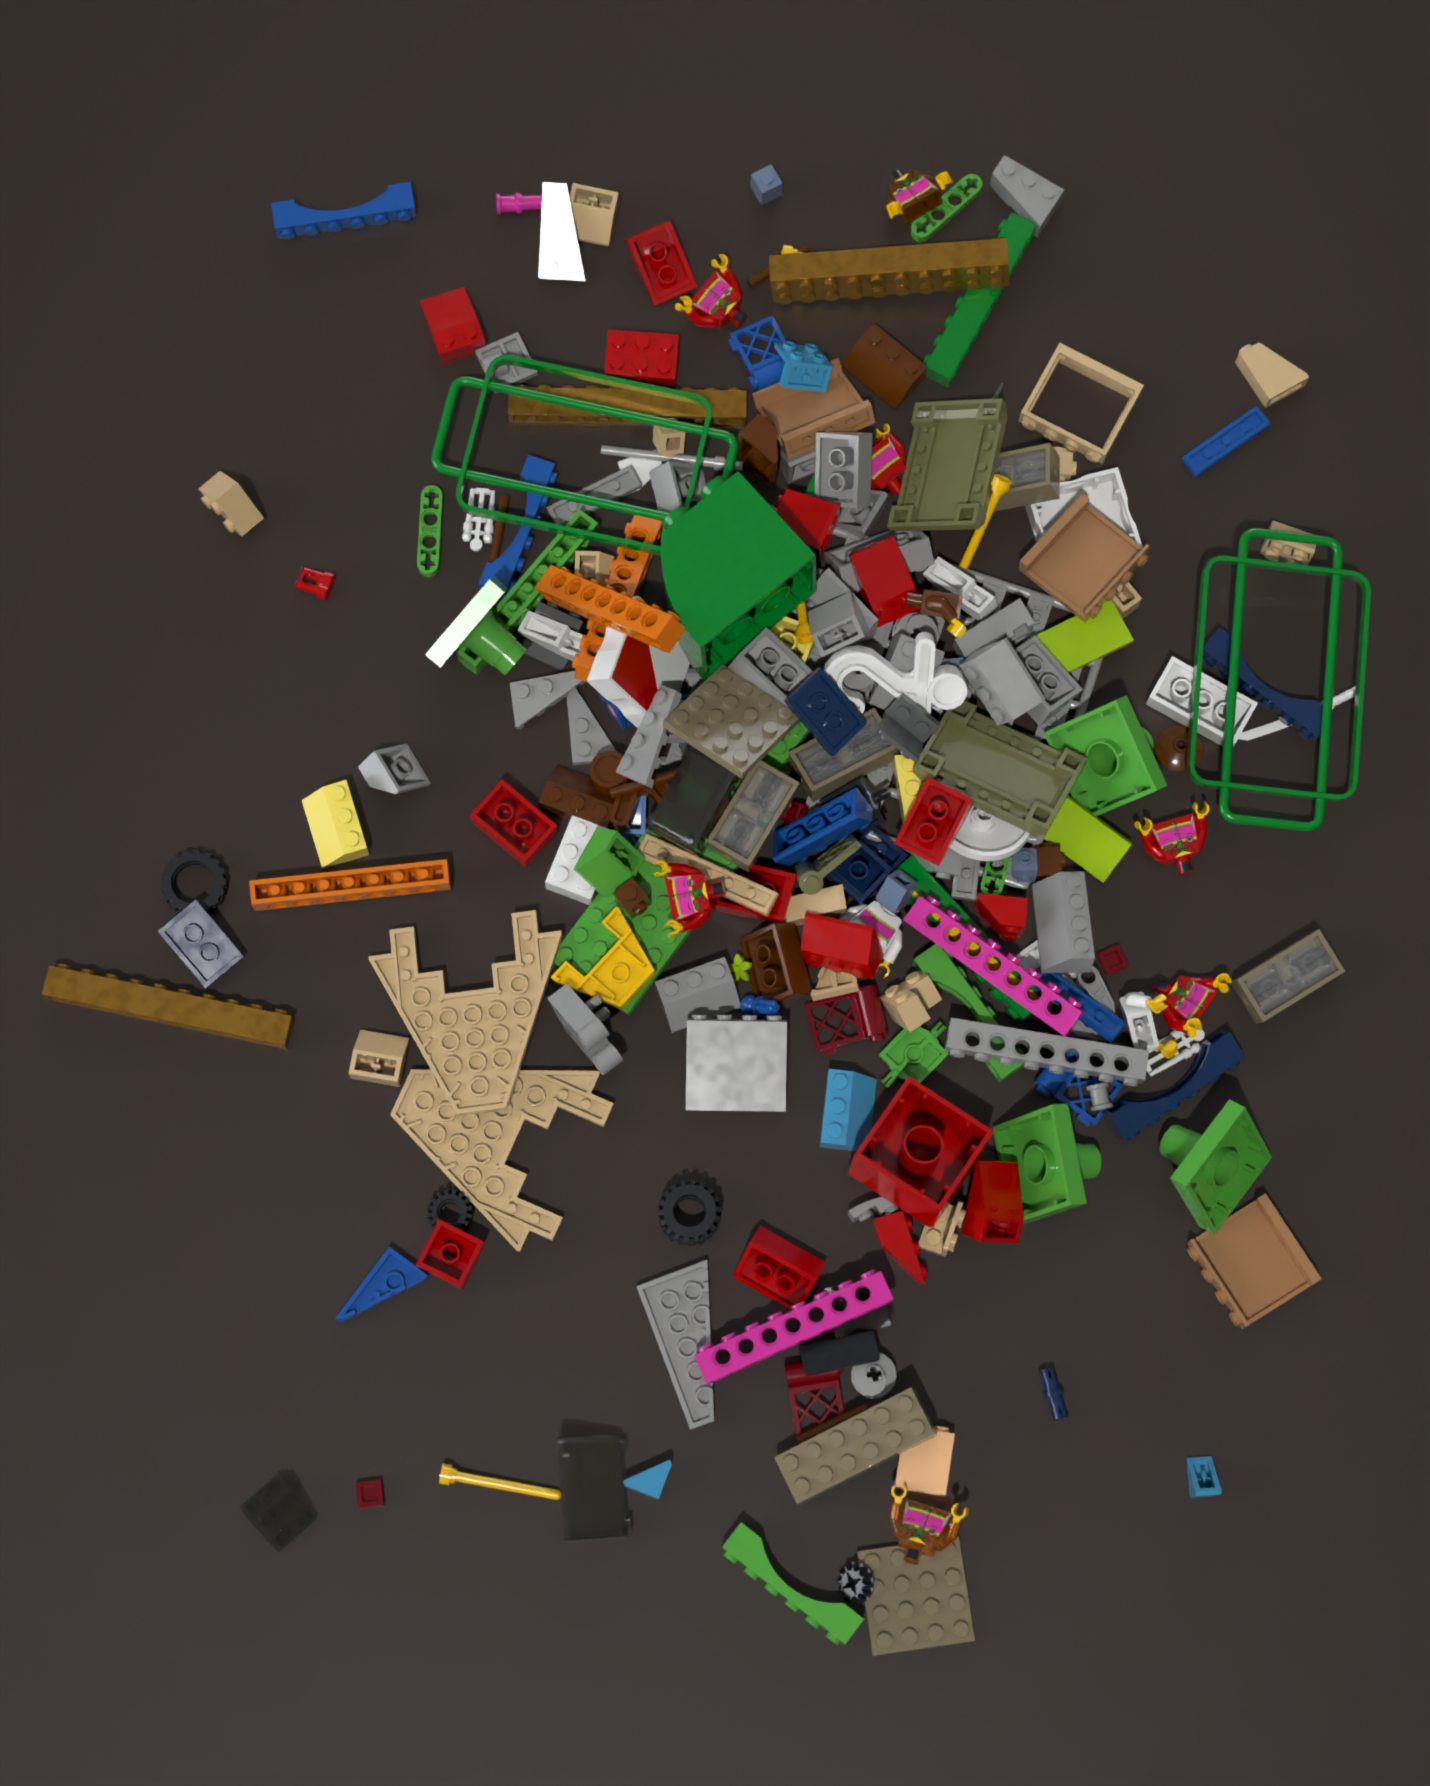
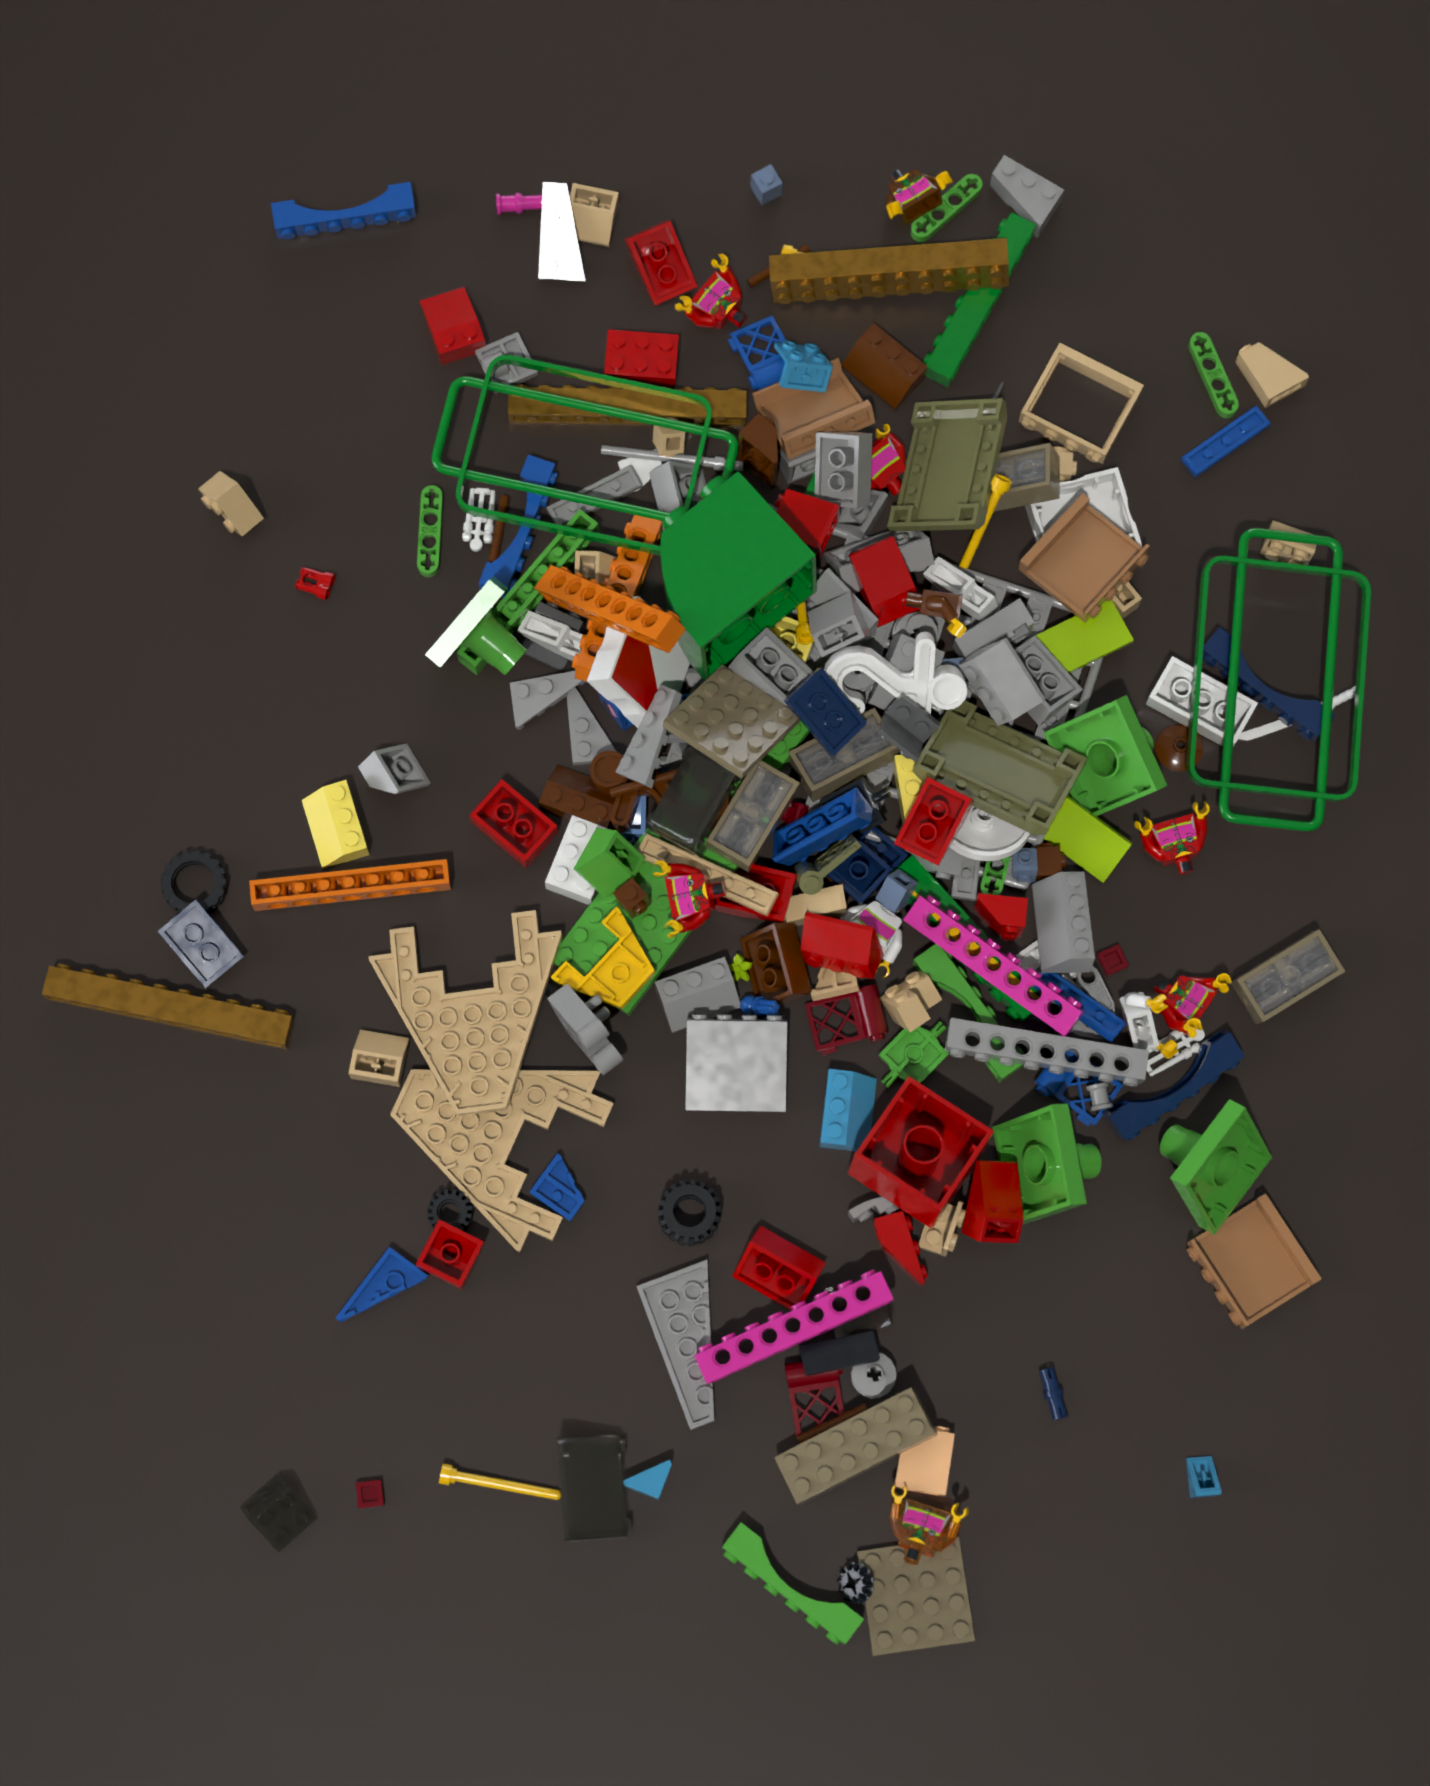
(558, 1190): none -> blue wing
(1209, 376): none -> bright green beam

